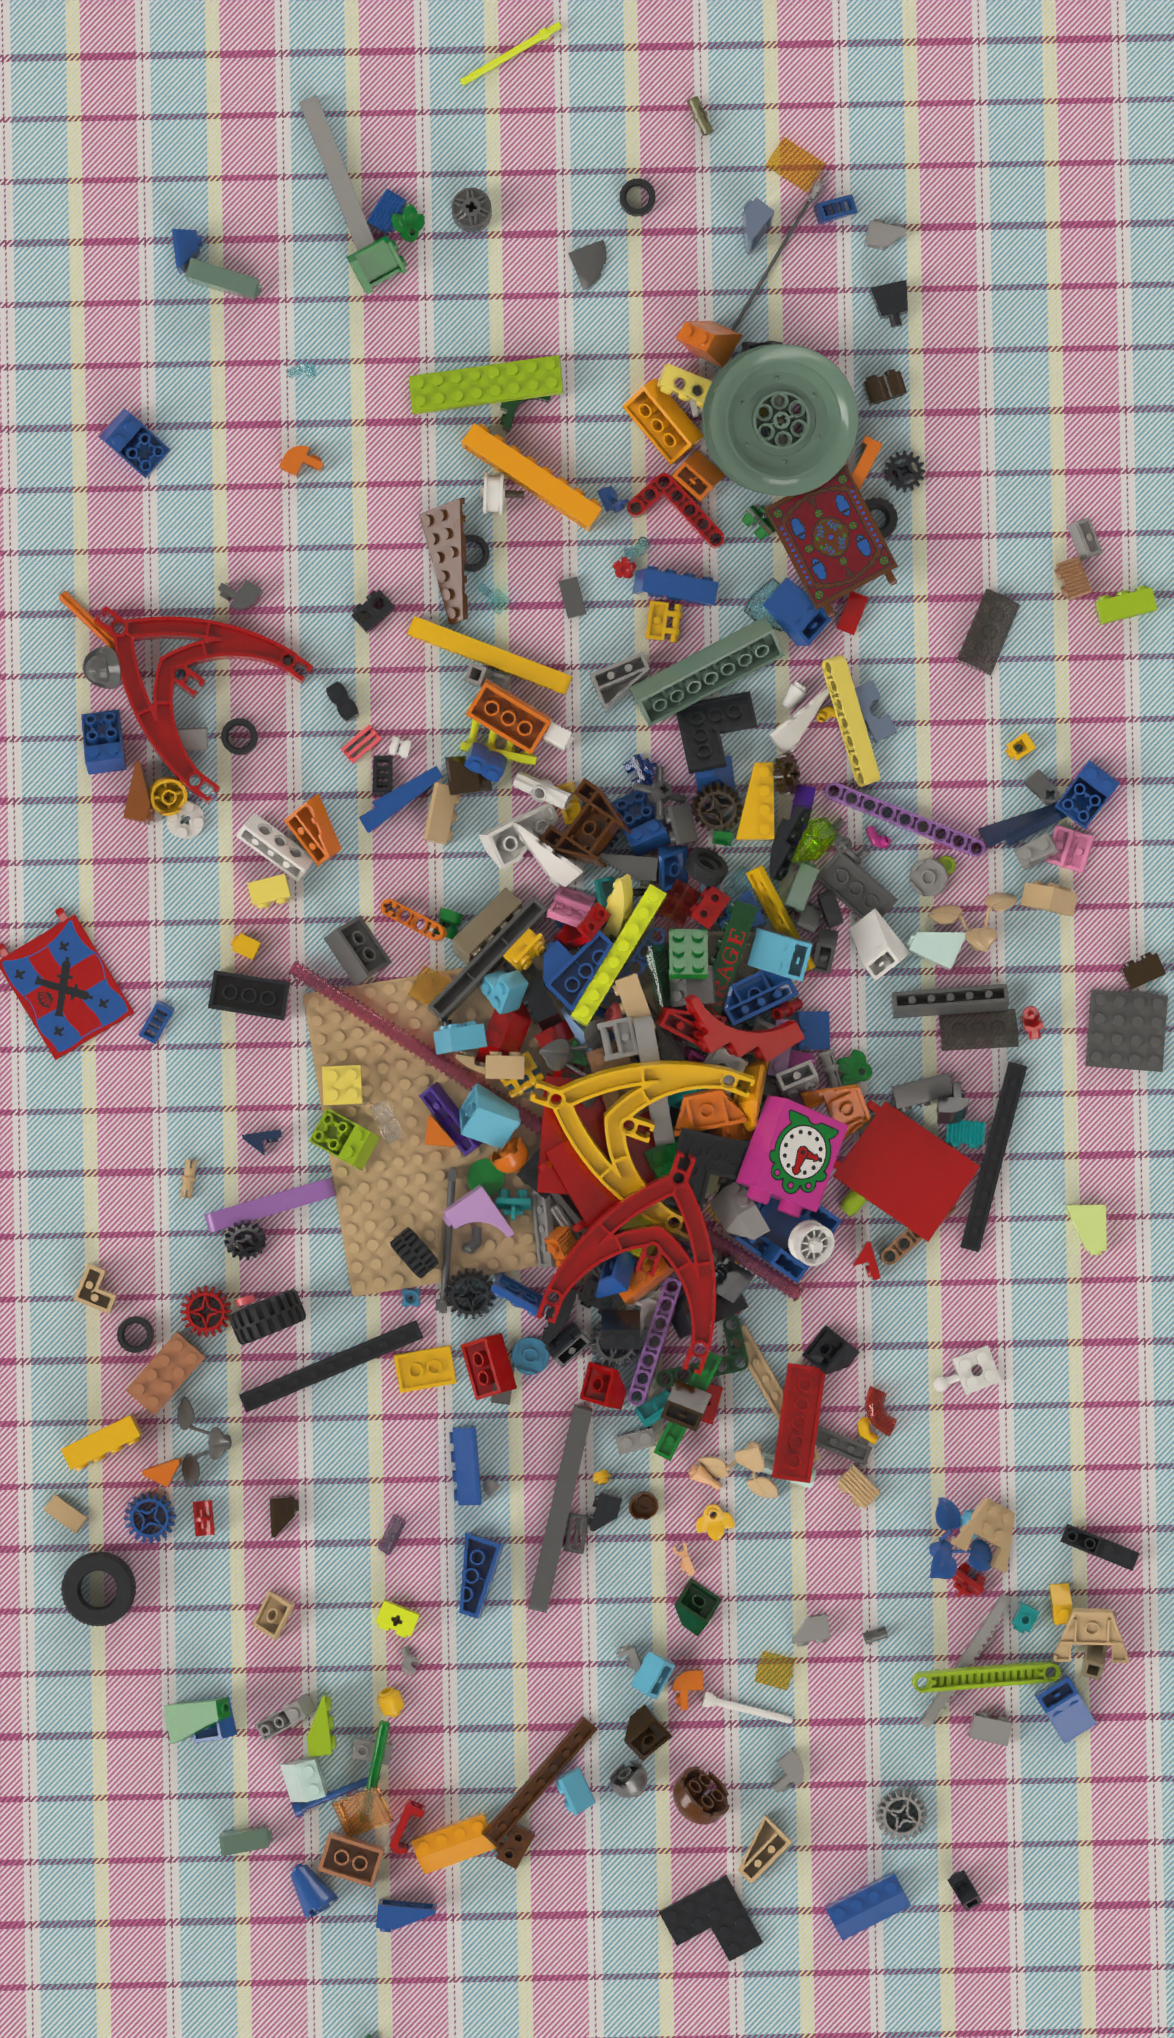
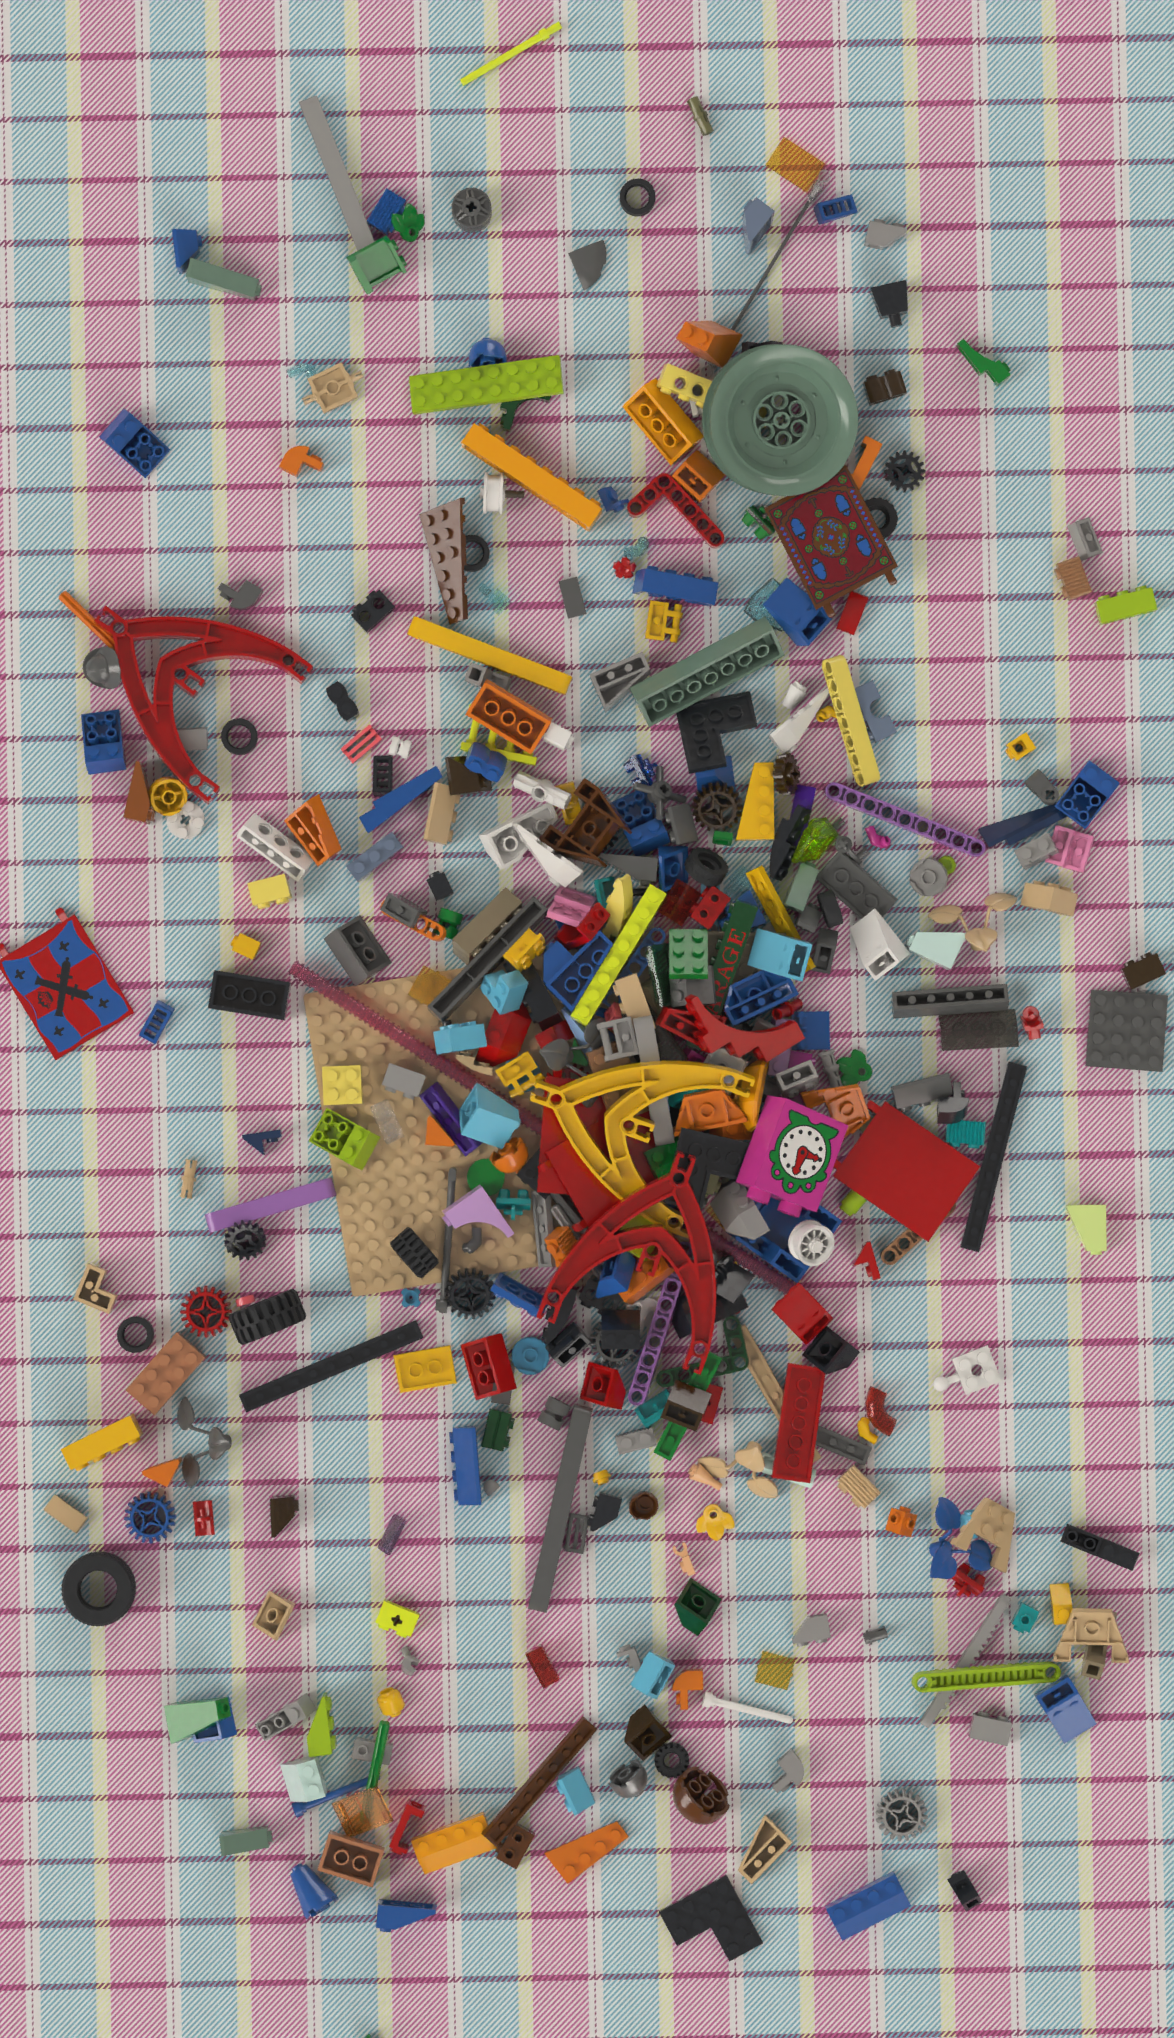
(332, 387): none -> tan plate
(374, 856): none -> sand blue arch
(402, 909): none -> dark grey panel
(403, 1080): none -> light grey brick
(439, 885): none -> black brick
(478, 1571): blue wedge -> none
(487, 353): none -> blue cylinder
(496, 1429): none -> dark green brick
(505, 1066): tan brick -> none
(542, 1666): none -> clear red brick
(554, 1413): none -> dark grey wheel
(578, 1855): none -> orange wing
(671, 1748): none -> black tyre
(802, 1313): none -> red slope
(901, 1521): none -> orange brick
(988, 632): clear smoke slope -> none
(995, 370): none -> green slope

